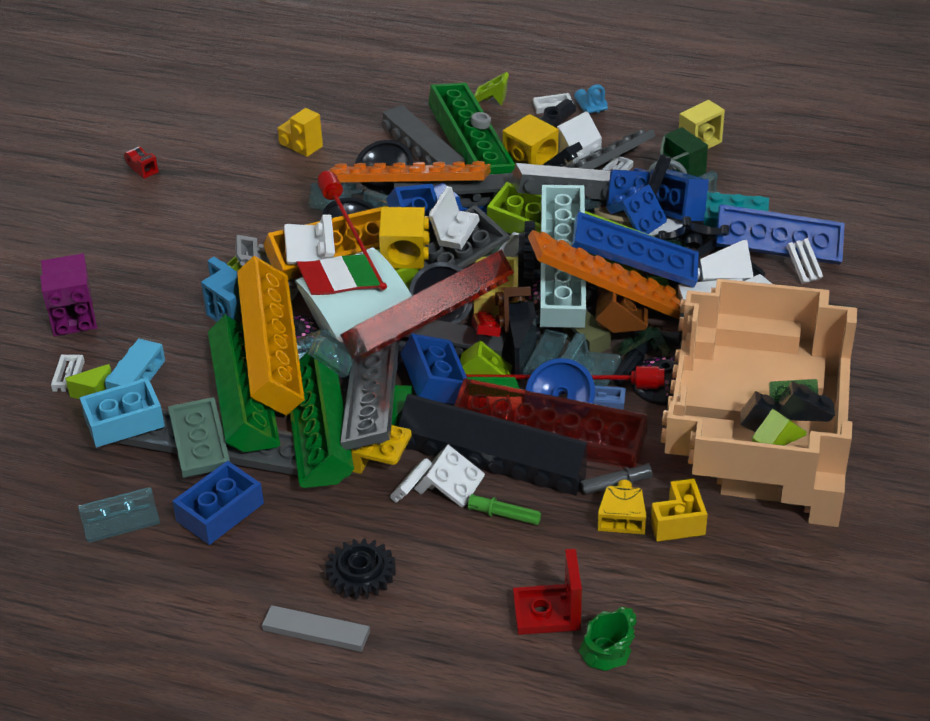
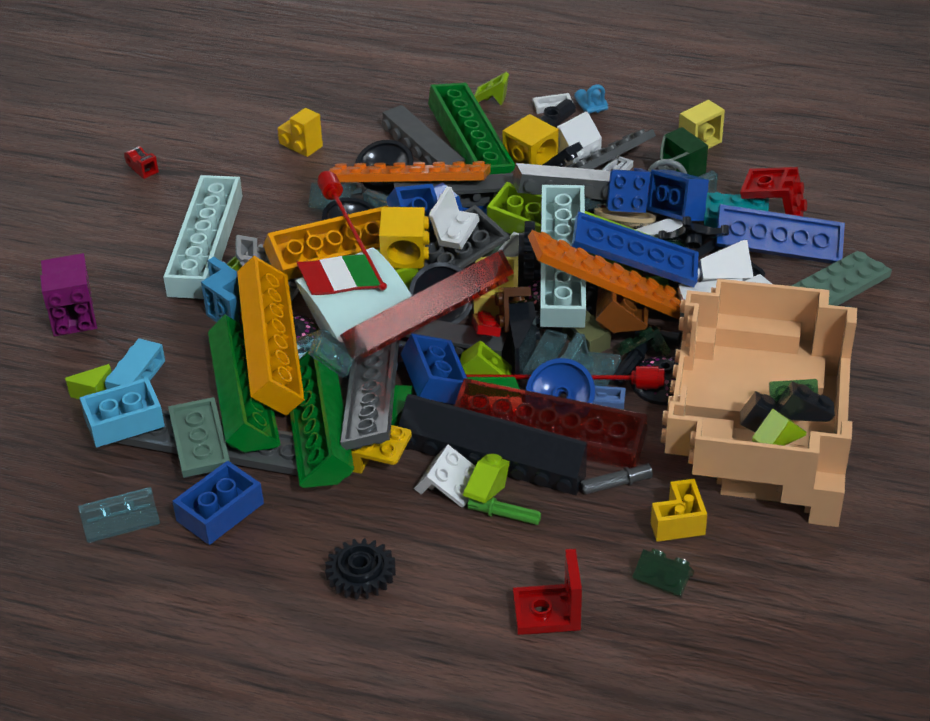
(60, 369): white tile -> none
(202, 234): none -> light aqua brick
(309, 241): white bracket -> none
(316, 628): light grey tile -> none
(410, 480): white tile -> none
(481, 120): light grey tile -> none
(487, 478): none -> lime slope
(609, 639): green piece -> none
(622, 509): yellow torso -> none
(641, 208): blue bracket -> none
(659, 172): black axle -> none
(663, 572): none -> clear green bracket
(776, 183): none -> red bracket
(801, 246): white tile -> none
(847, 277): none -> sand green plate

